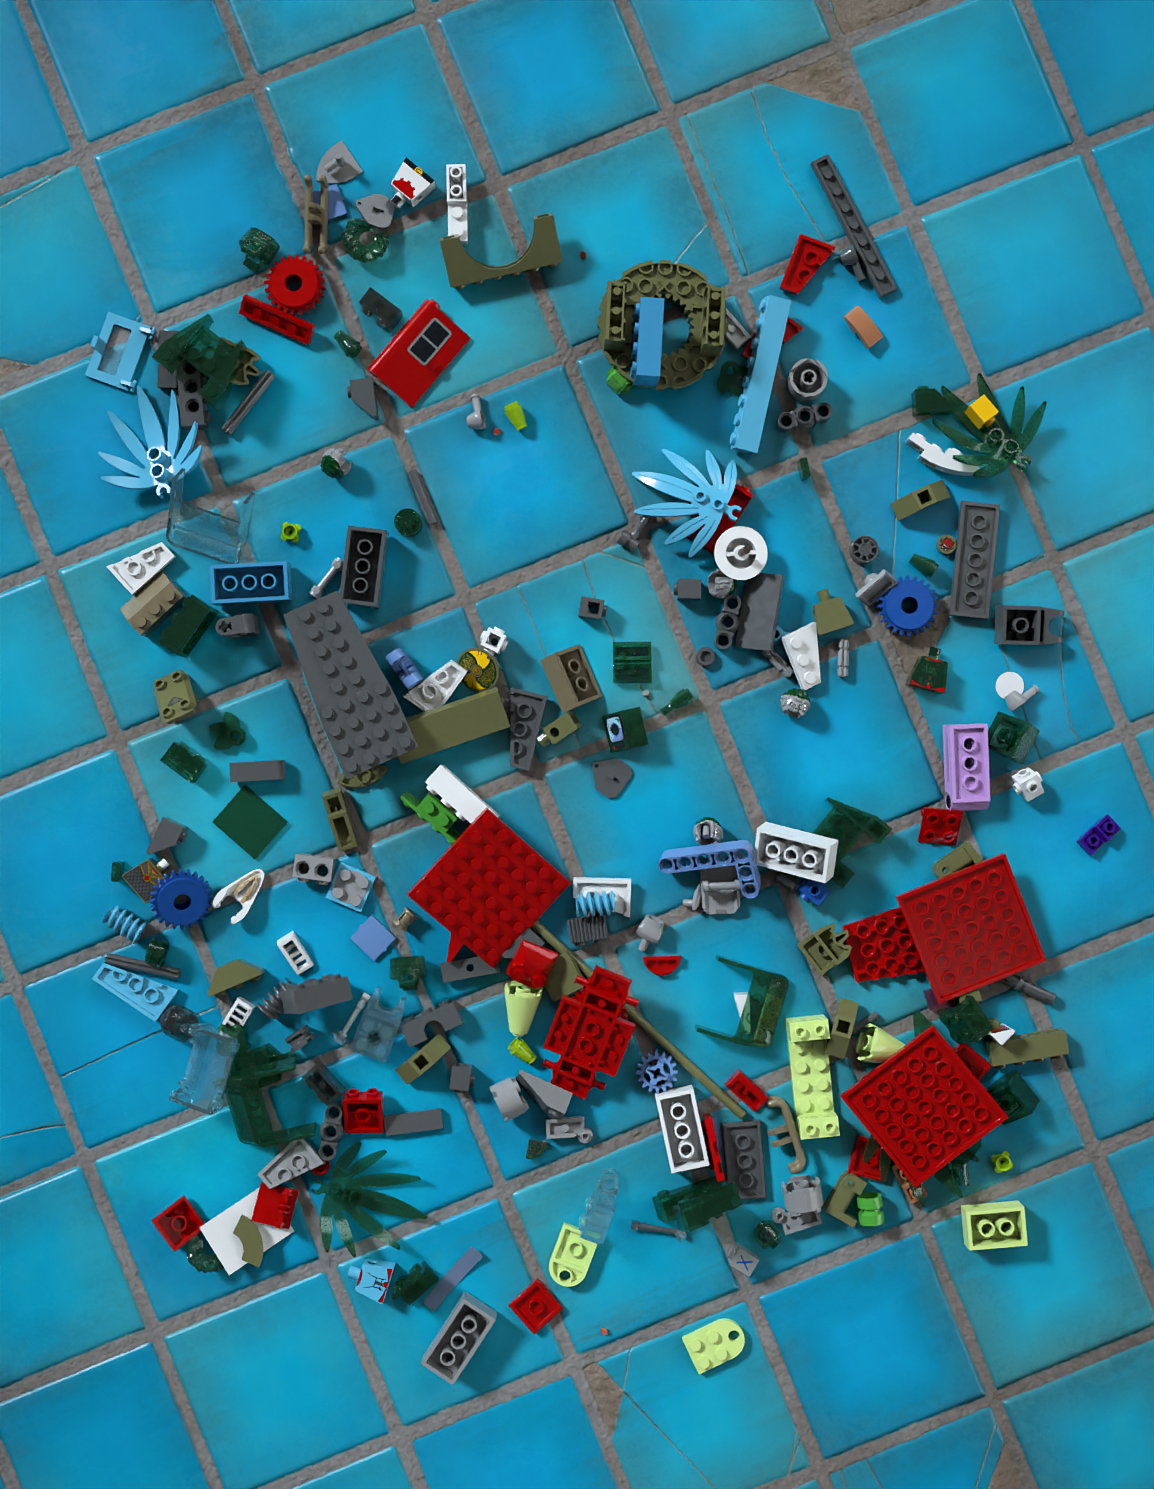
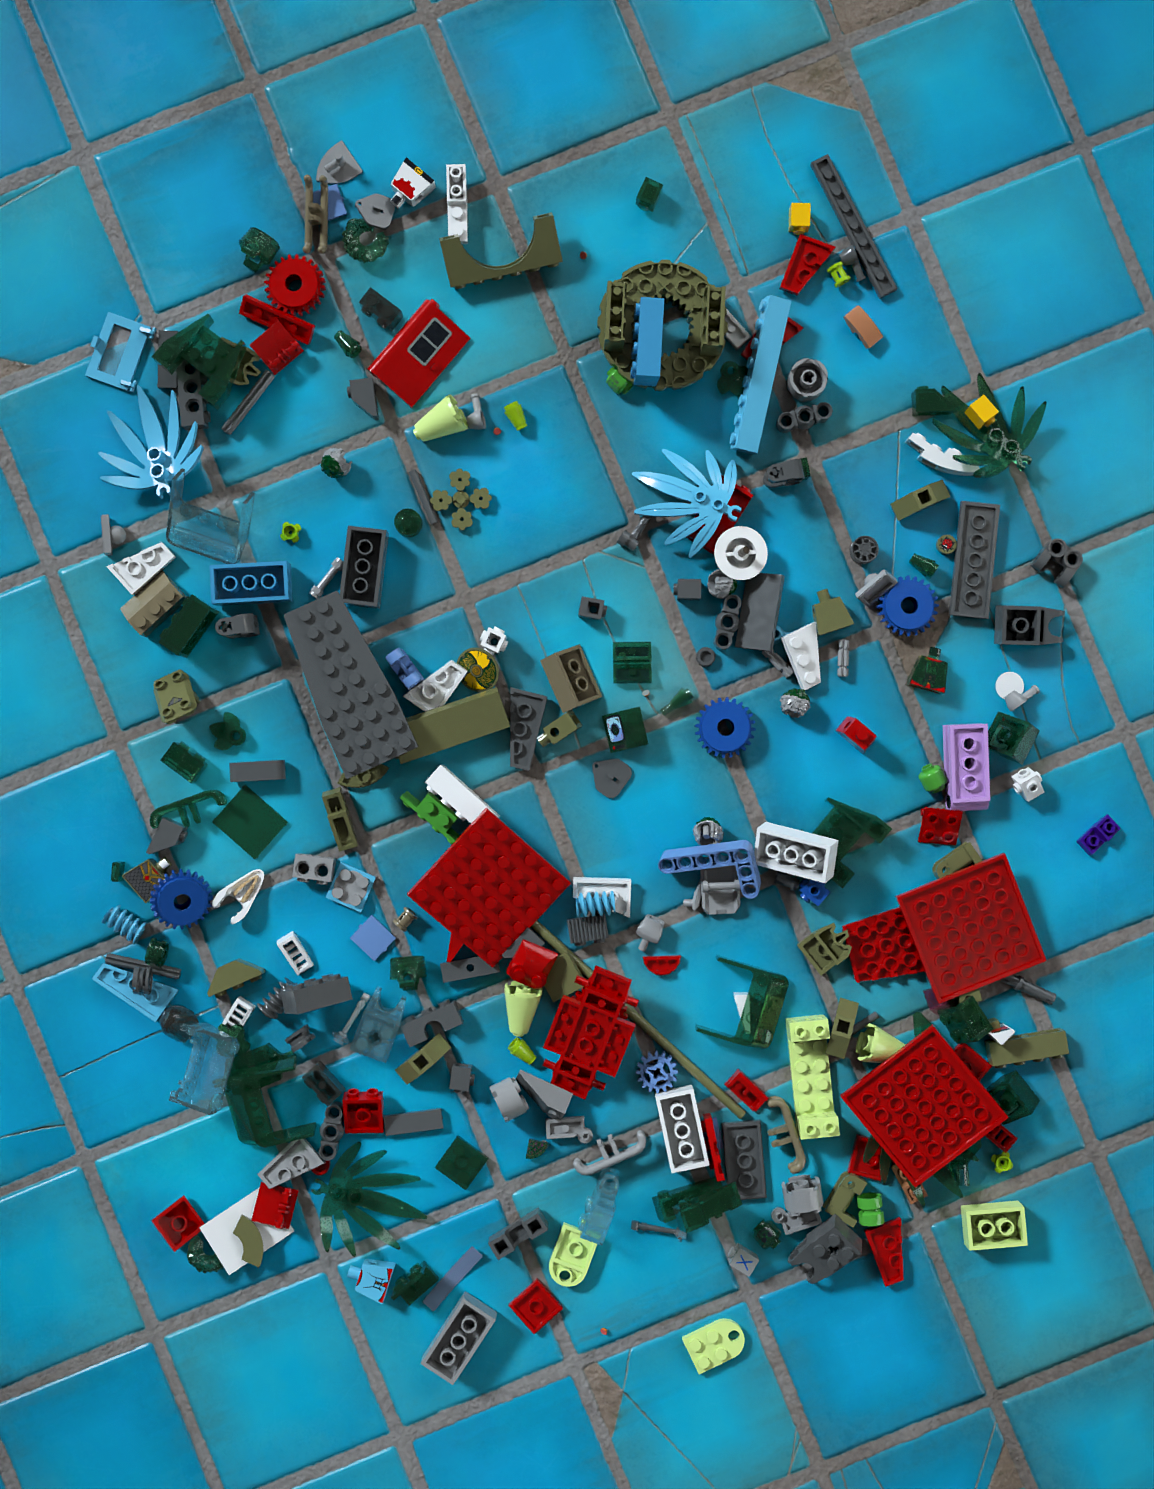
(110, 535): none -> light grey tile
(142, 980): none -> dark grey wheel
(156, 815): none -> clear green piece
(276, 347): none -> red hinge
(441, 421): none -> yellowish green cone
(460, 499): none -> olive plant
(461, 1162): none -> clear green plate
(526, 1227): none -> dark grey arch
(609, 1161): none -> light grey piece
(649, 194): none -> clear green brick
(740, 722): none -> blue gear
(788, 474): none -> dark grey piece
(799, 218): none -> yellow brick
(827, 1249): none -> dark grey brick
(833, 271): none -> lime bush
(856, 734): none -> red torso
(886, 1247): none -> red wing
(932, 778): none -> bright green head
(1009, 1141): none -> red slope
(1061, 558): none -> dark grey piece

